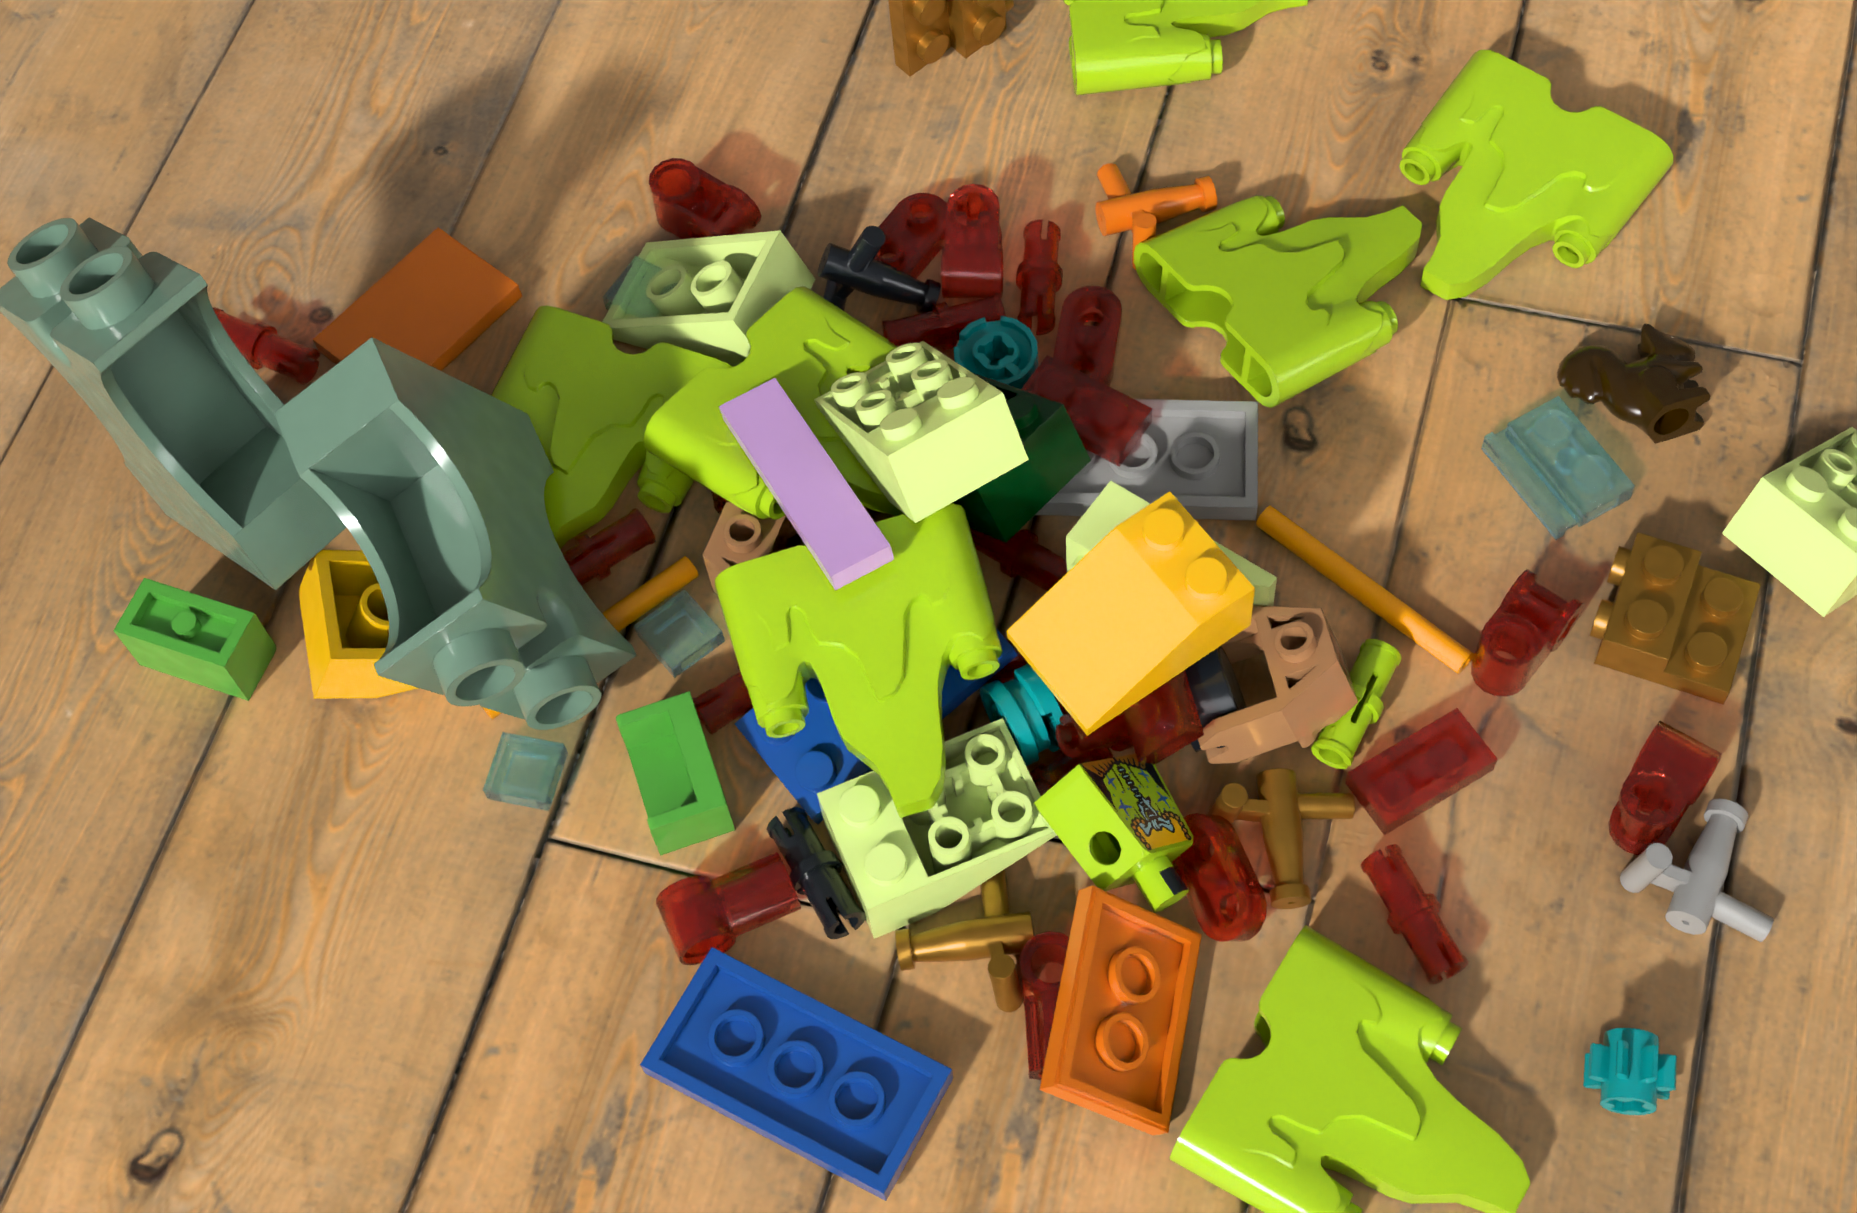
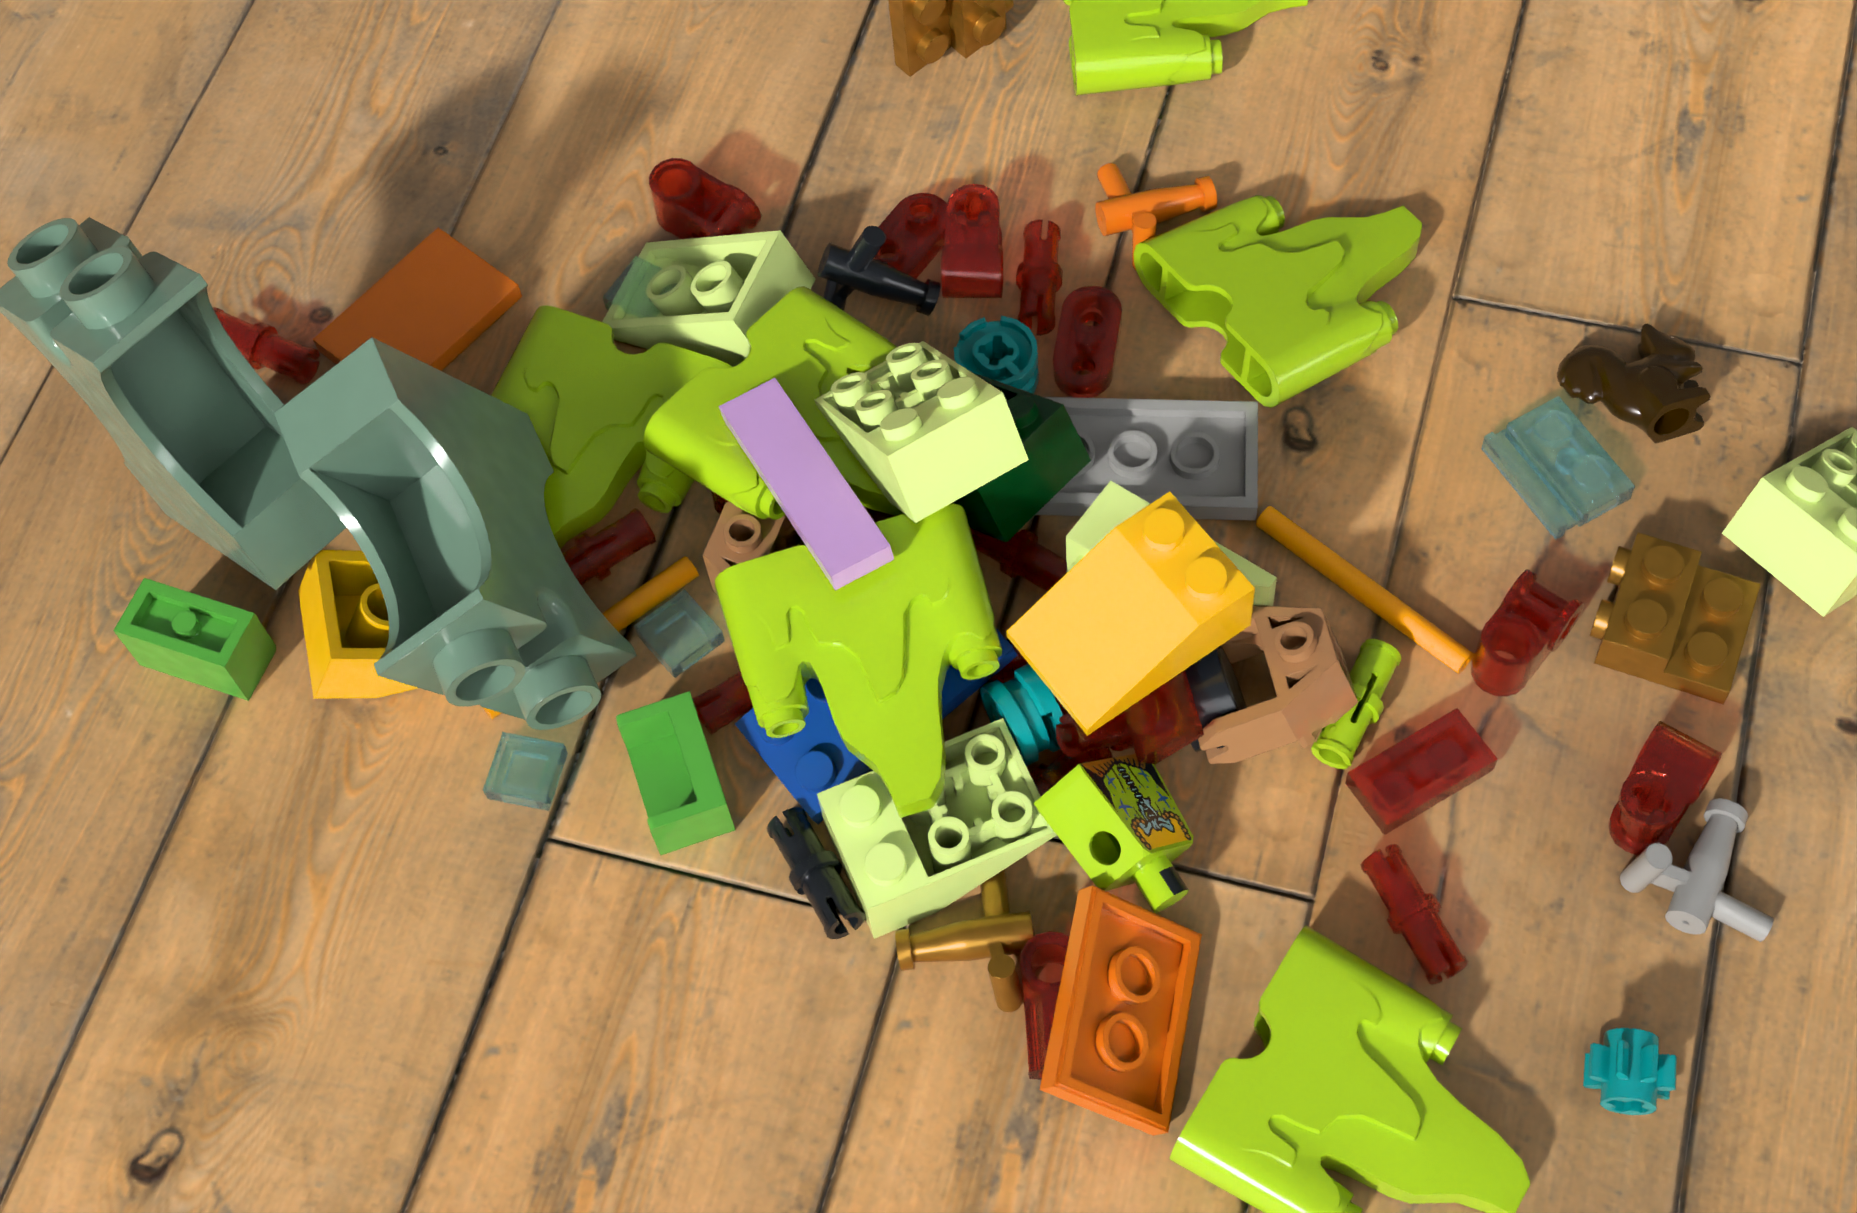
(715, 911): clear red piece -> none
(798, 1072): blue plate -> none
(942, 323): clear red pin -> none
(1102, 416): clear red plate -> none
(1221, 881): clear red plate -> none
(1280, 814): pearl gold piece -> none
(1524, 174): lime rock -> none

